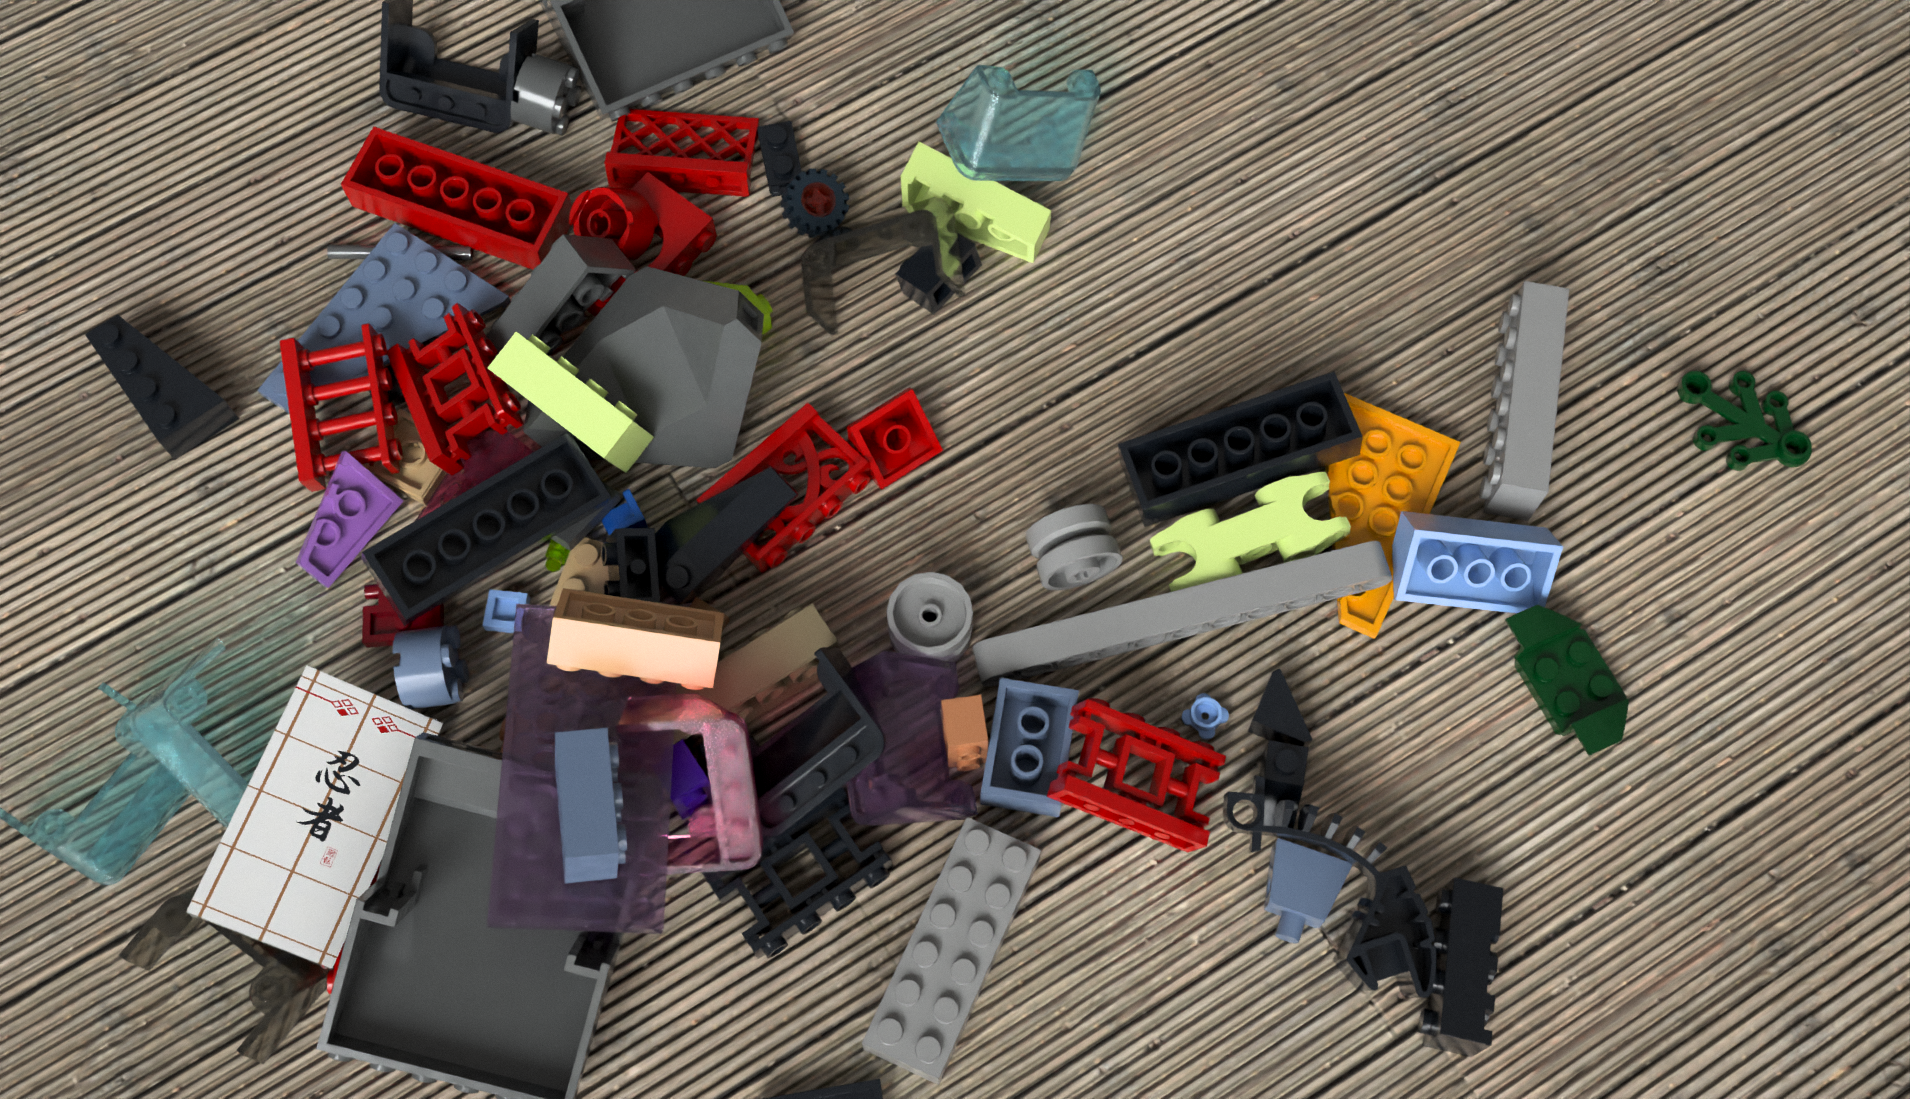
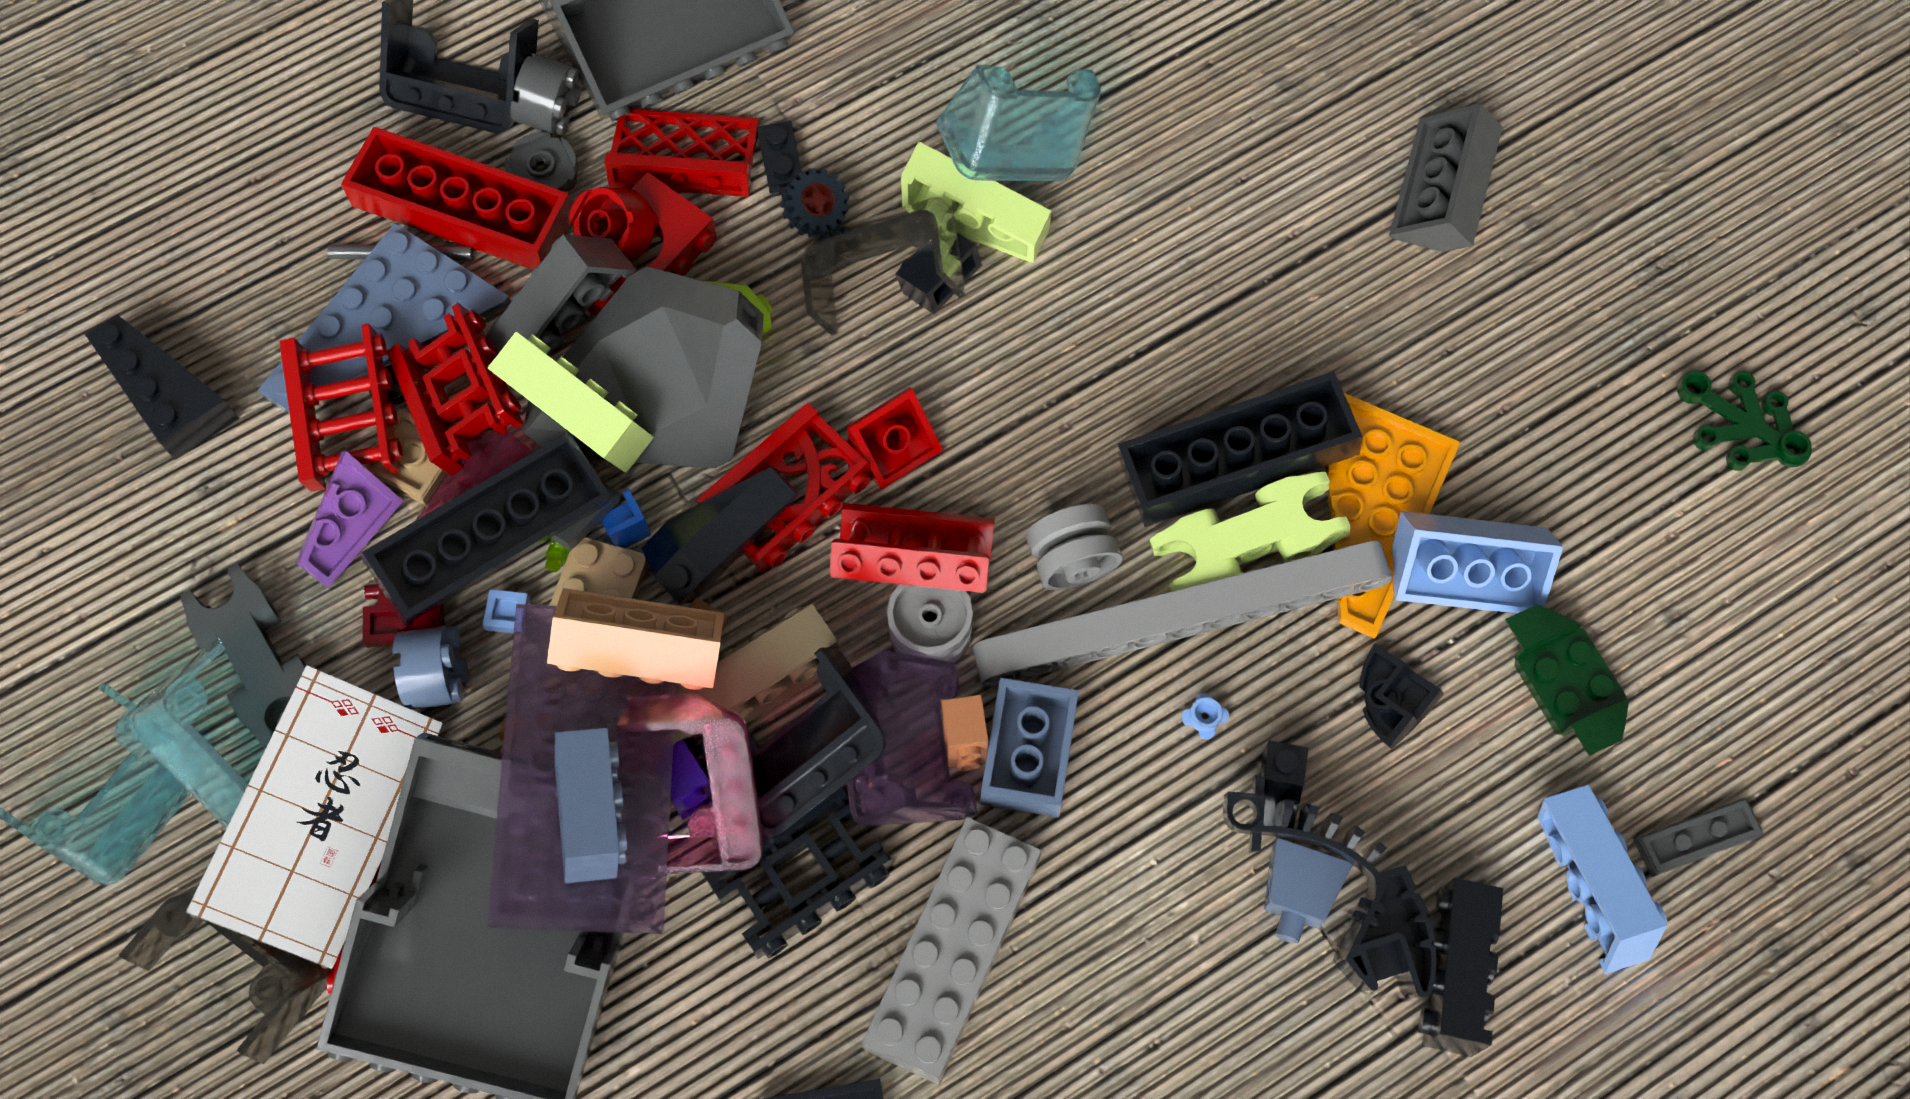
(242, 629): none -> dark grey piece
(550, 150): none -> dark grey plate
(631, 564): black brick -> none
(913, 547): none -> red fence
(1125, 803): red fence -> none
(1278, 715): black slope -> none
(1394, 696): none -> black brick
(1447, 179): none -> dark grey slope
(1525, 401): light grey brick -> none
(1603, 878): none -> light blue wedge
(1698, 837): none -> dark grey tile

